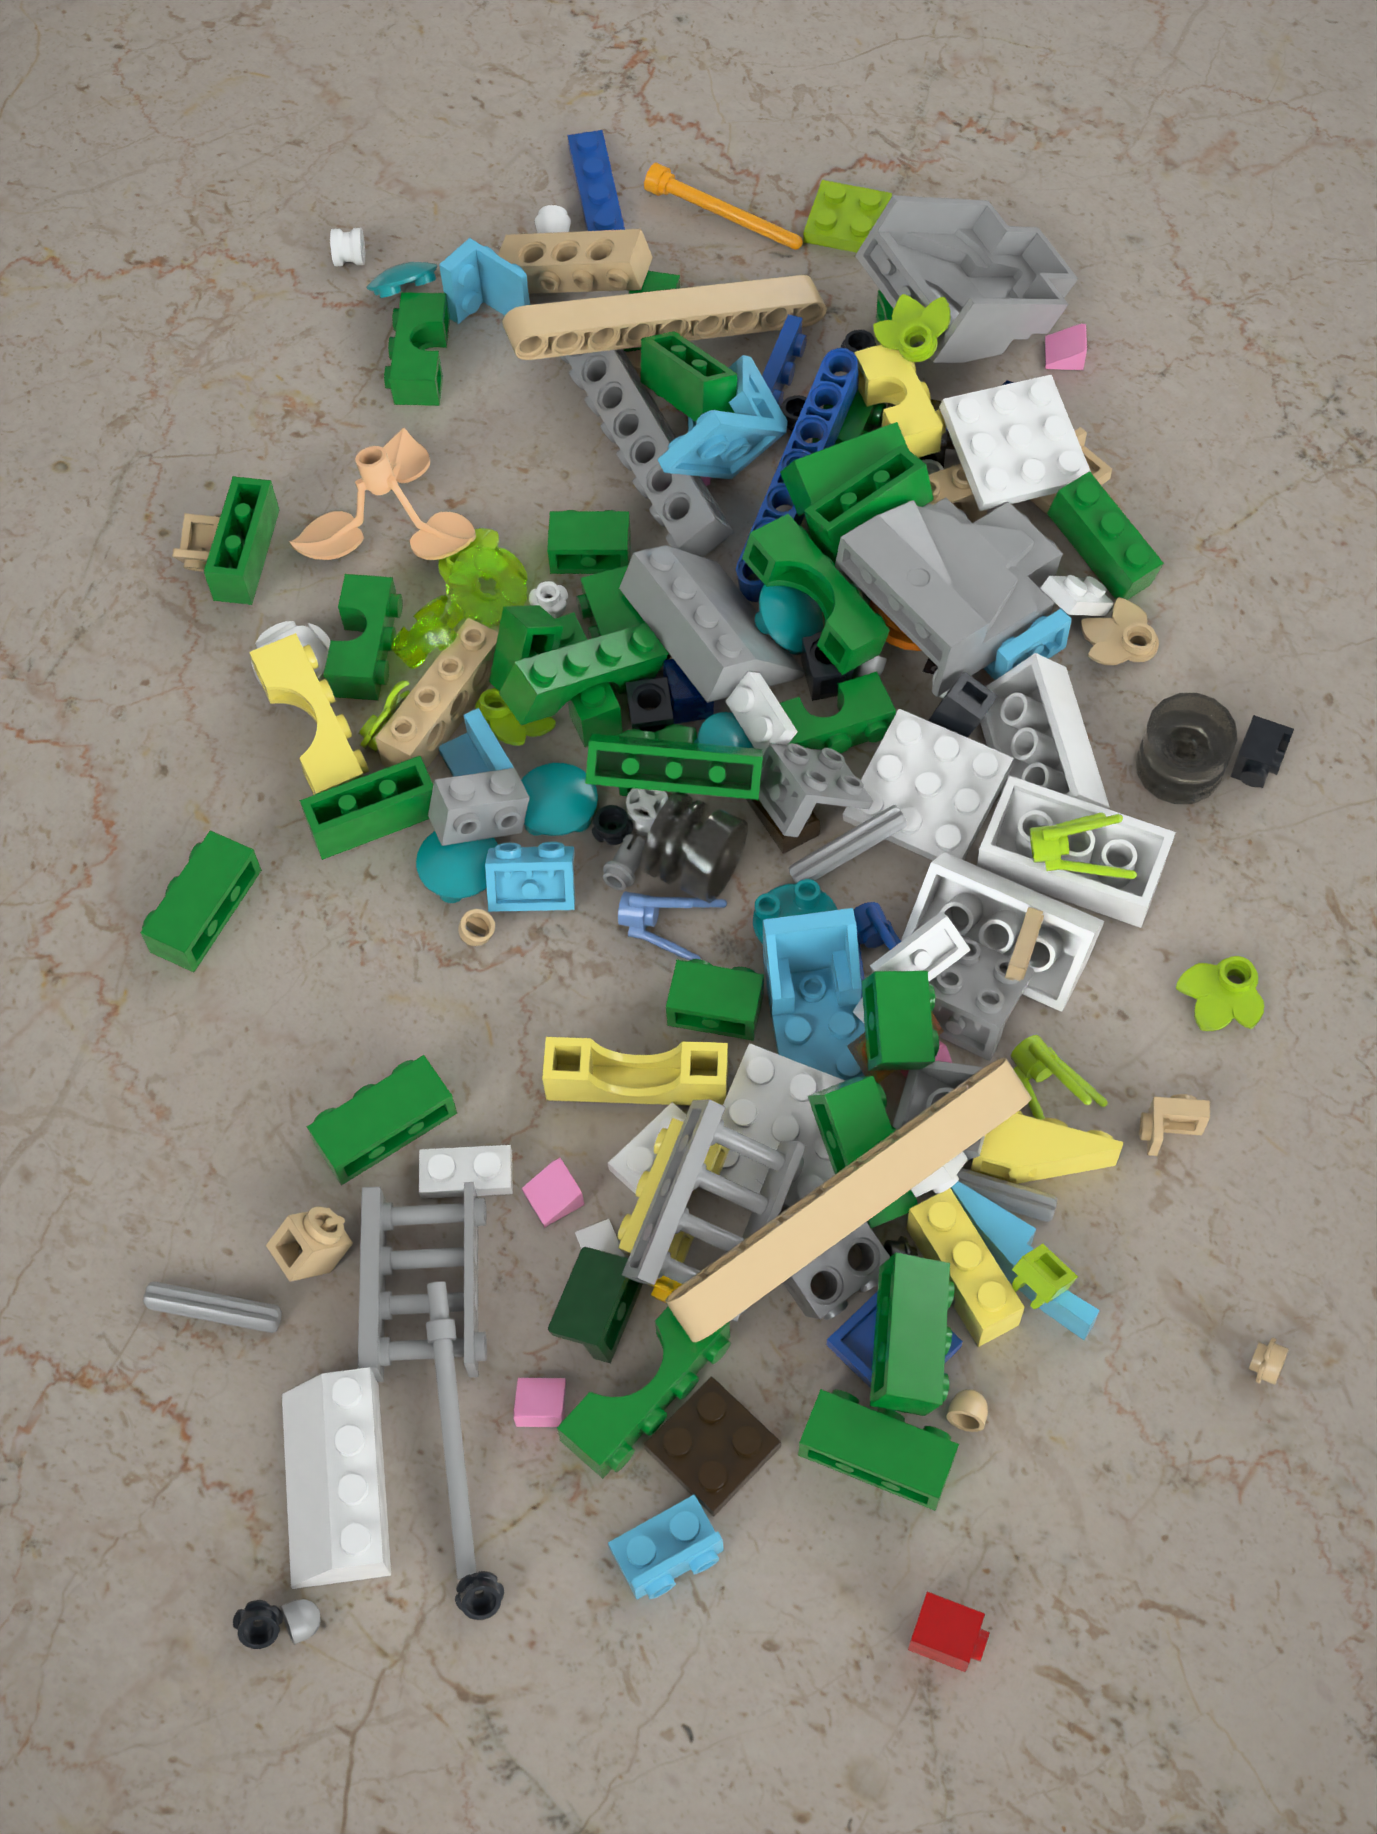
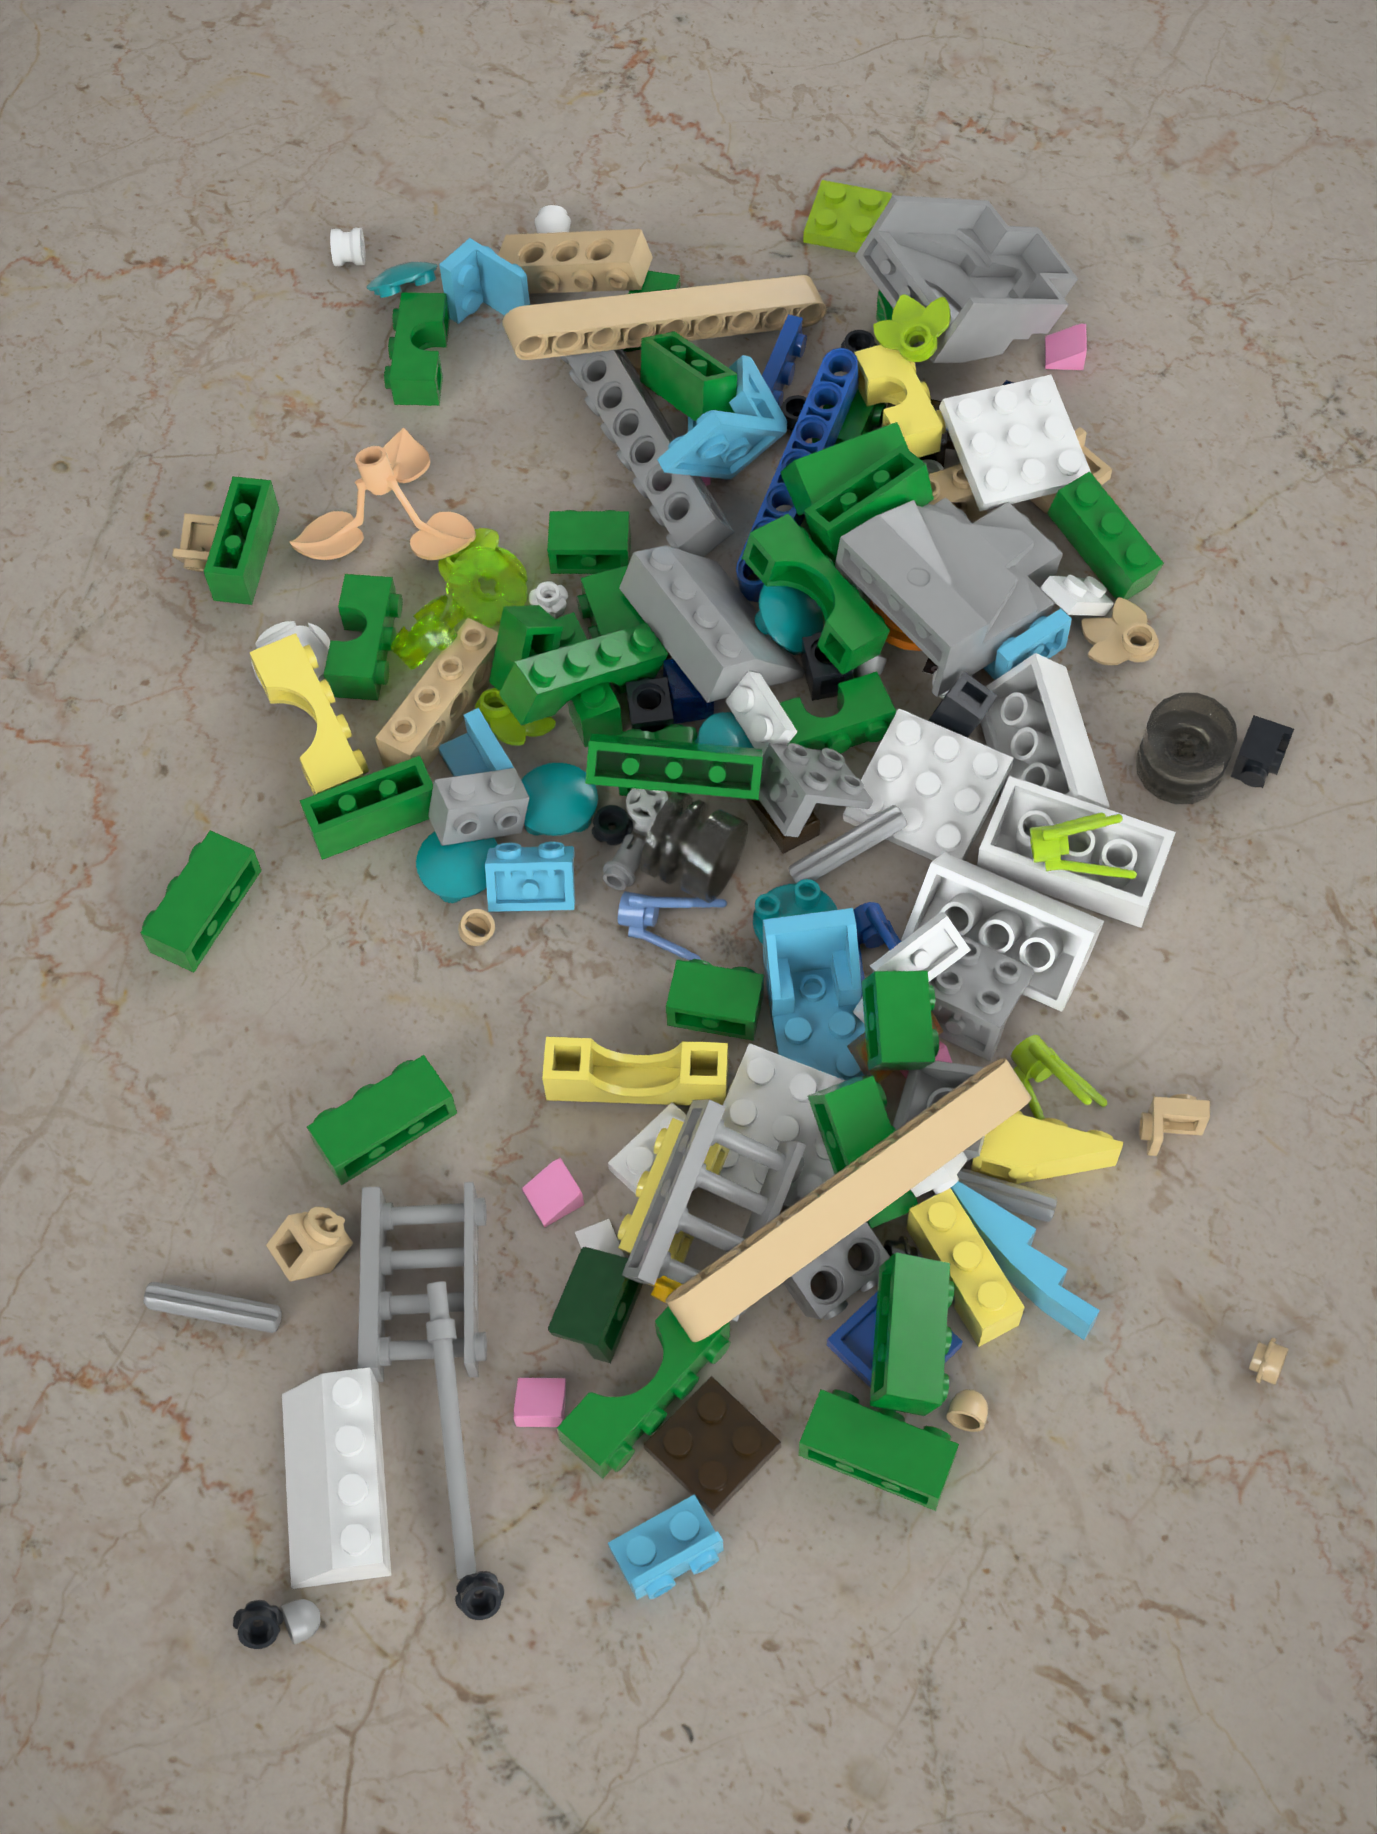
(375, 724): lime plate -> none
(446, 1170): white plate -> none
(595, 181): blue plate -> none
(661, 181): light orange piece -> none
(949, 1632): red brick -> none
(1025, 945): tan tile -> none
(1043, 1274): lime tile -> none
(1219, 998): lime plate -> none

